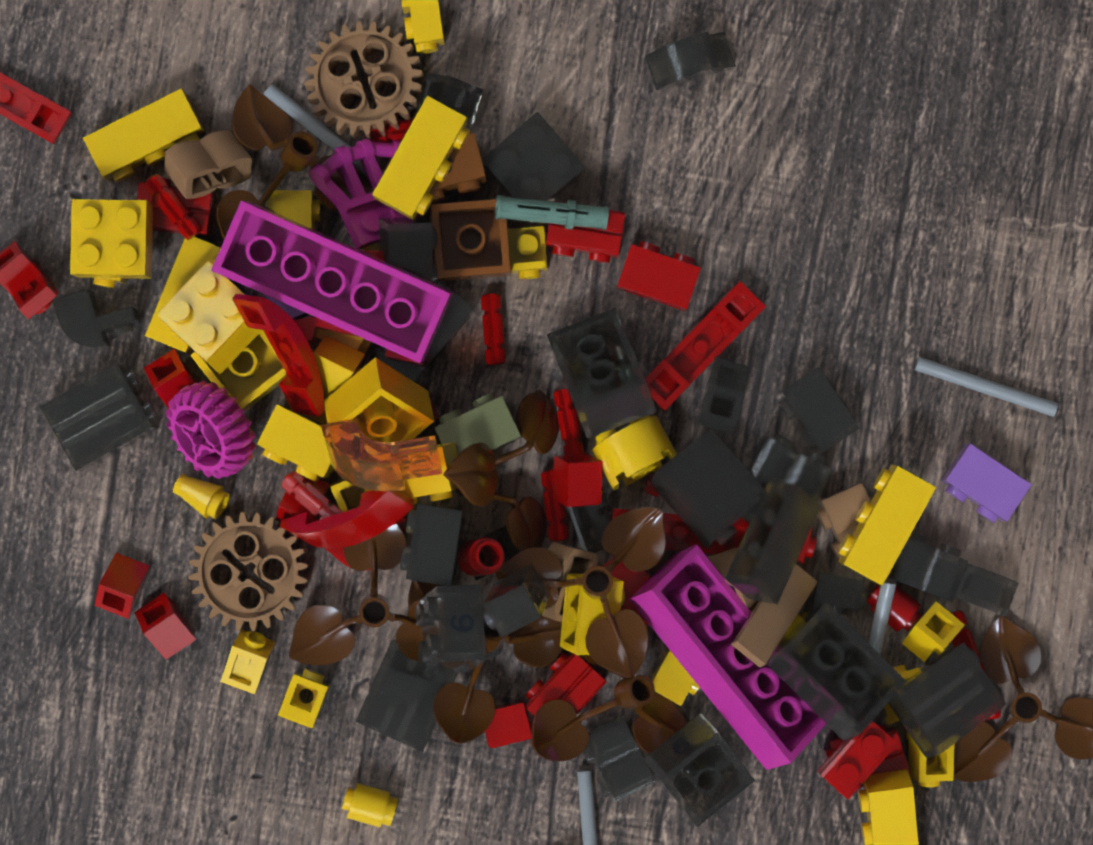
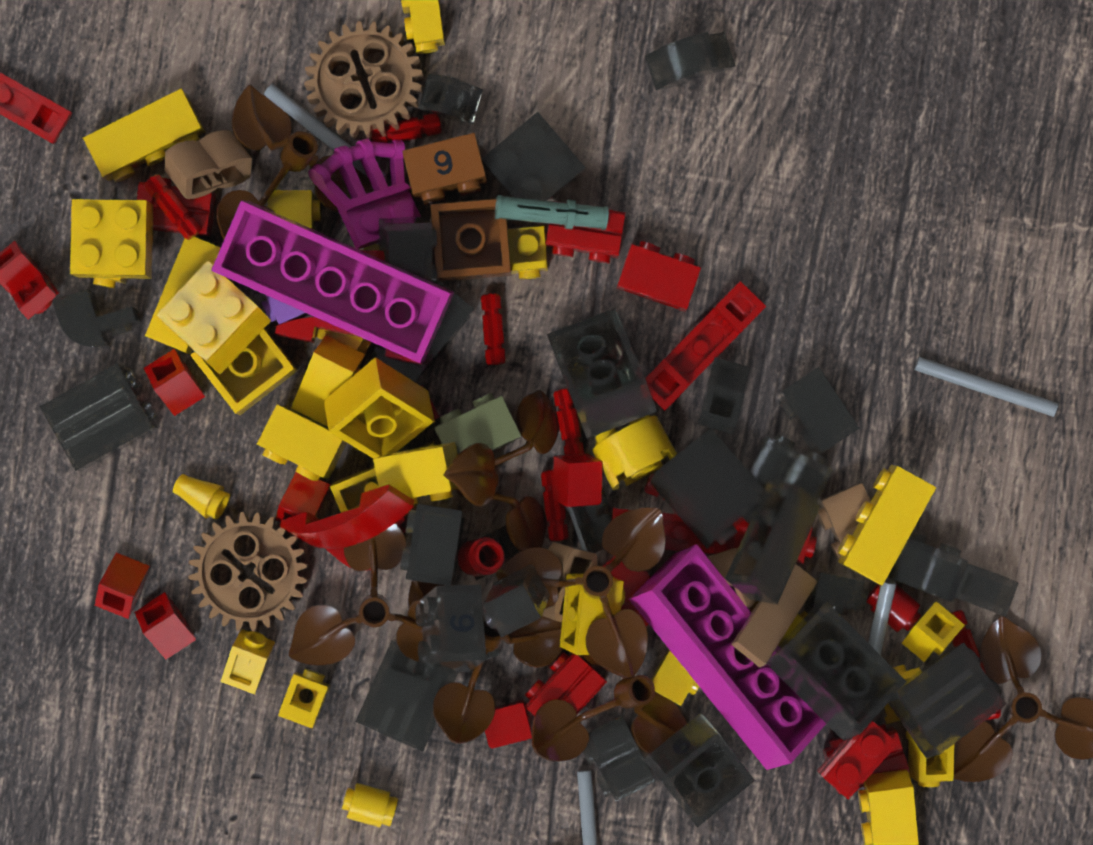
(210, 429): dark pink gear -> none
(303, 380): red slope -> none
(308, 496): red axle -> none
(376, 463): clear orange arch -> none
(422, 158): yellow brick -> none
(985, 483): medium lavender brick -> none

